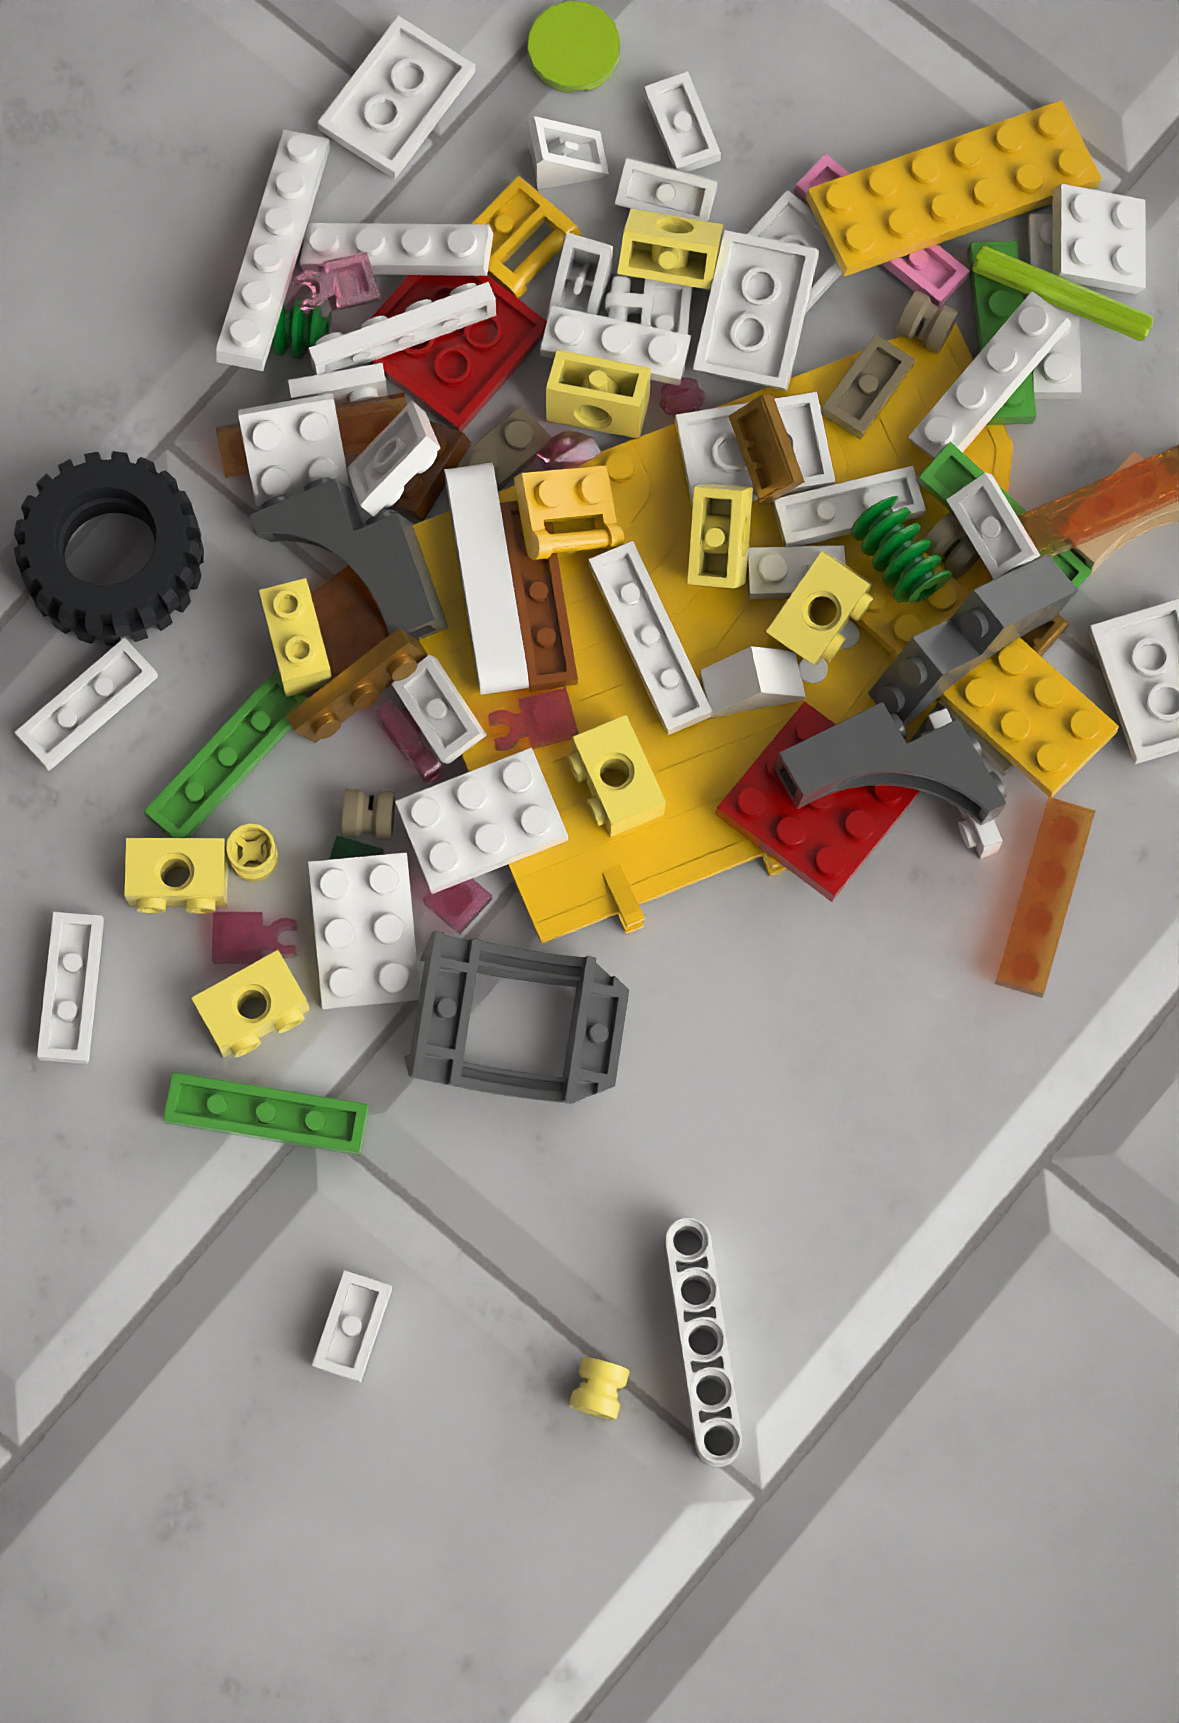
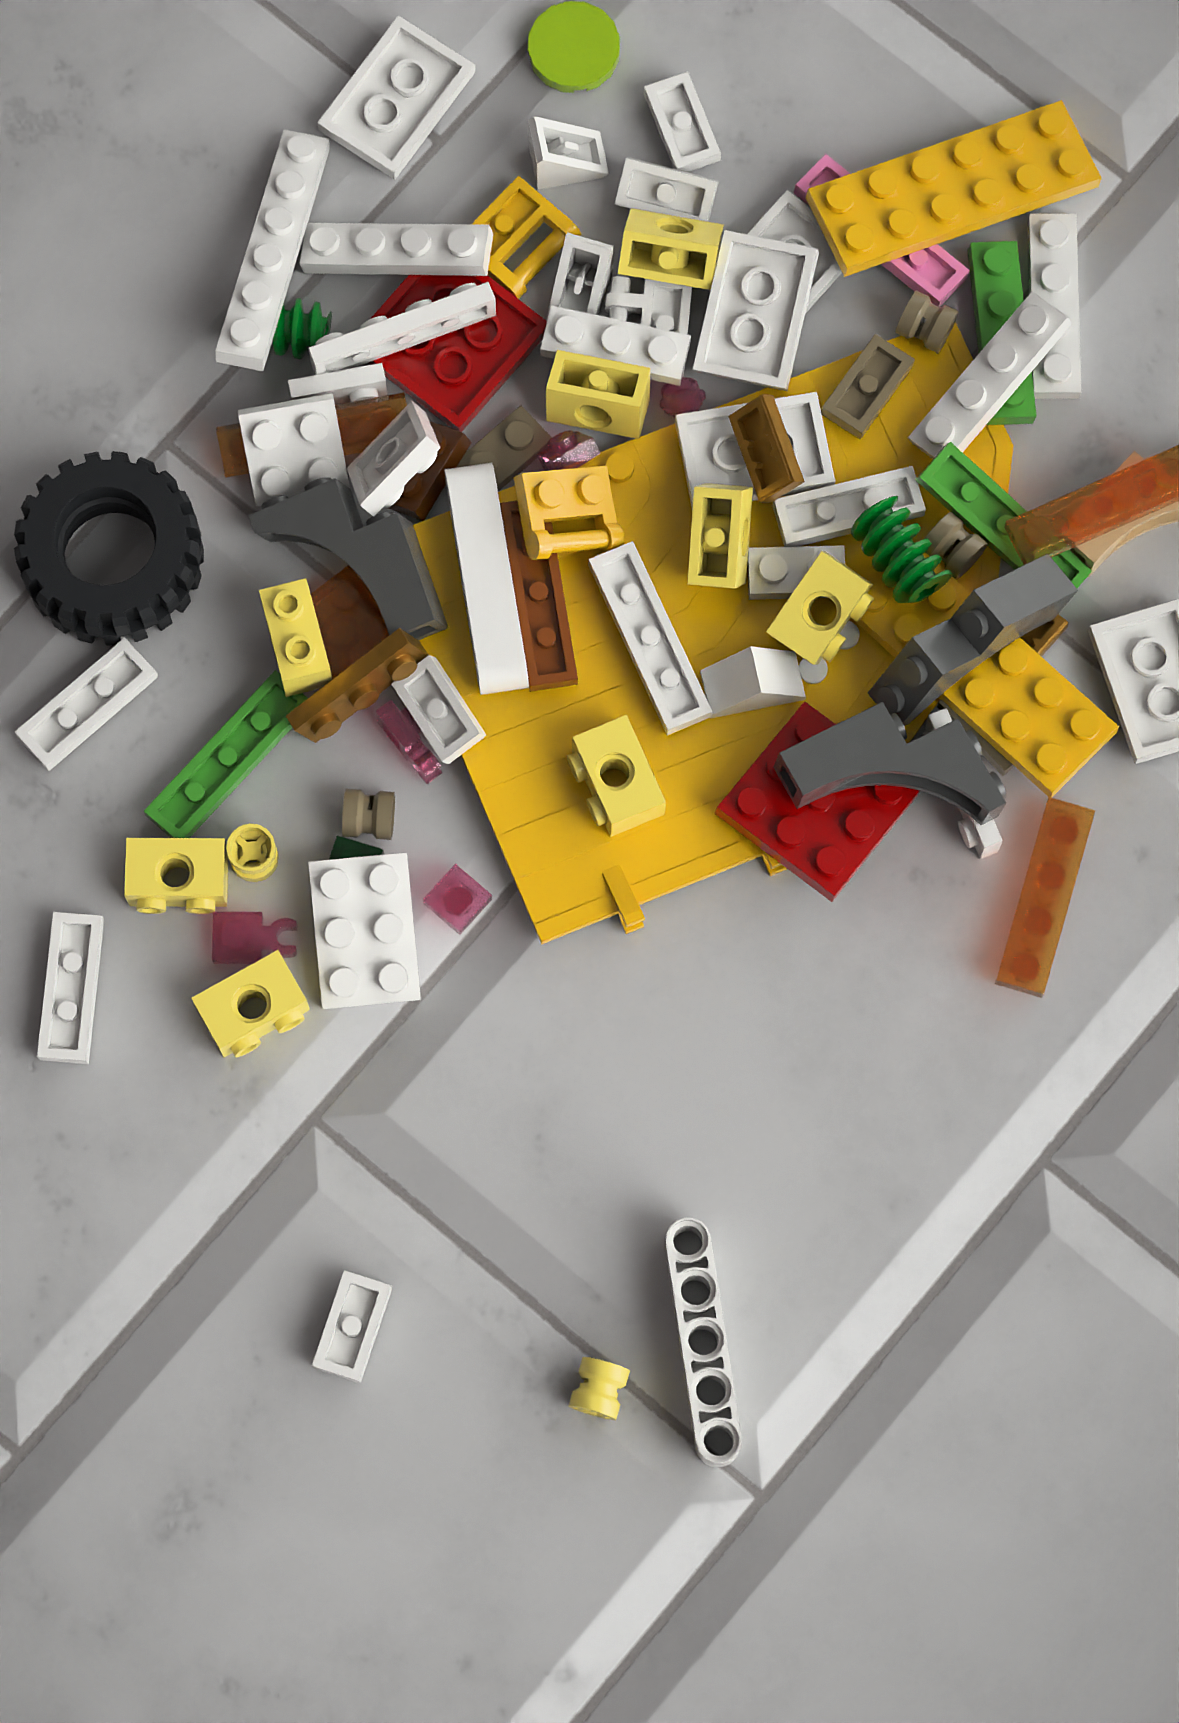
(266, 1113): bright green plate -> none
(342, 281): clear pink plate -> none
(446, 1010): dark grey wedge -> none
(481, 820): white plate -> none
(543, 719): clear pink plate -> none
(992, 526): white plate -> none
(1063, 293): lime axle -> none
(1098, 239): white plate -> none

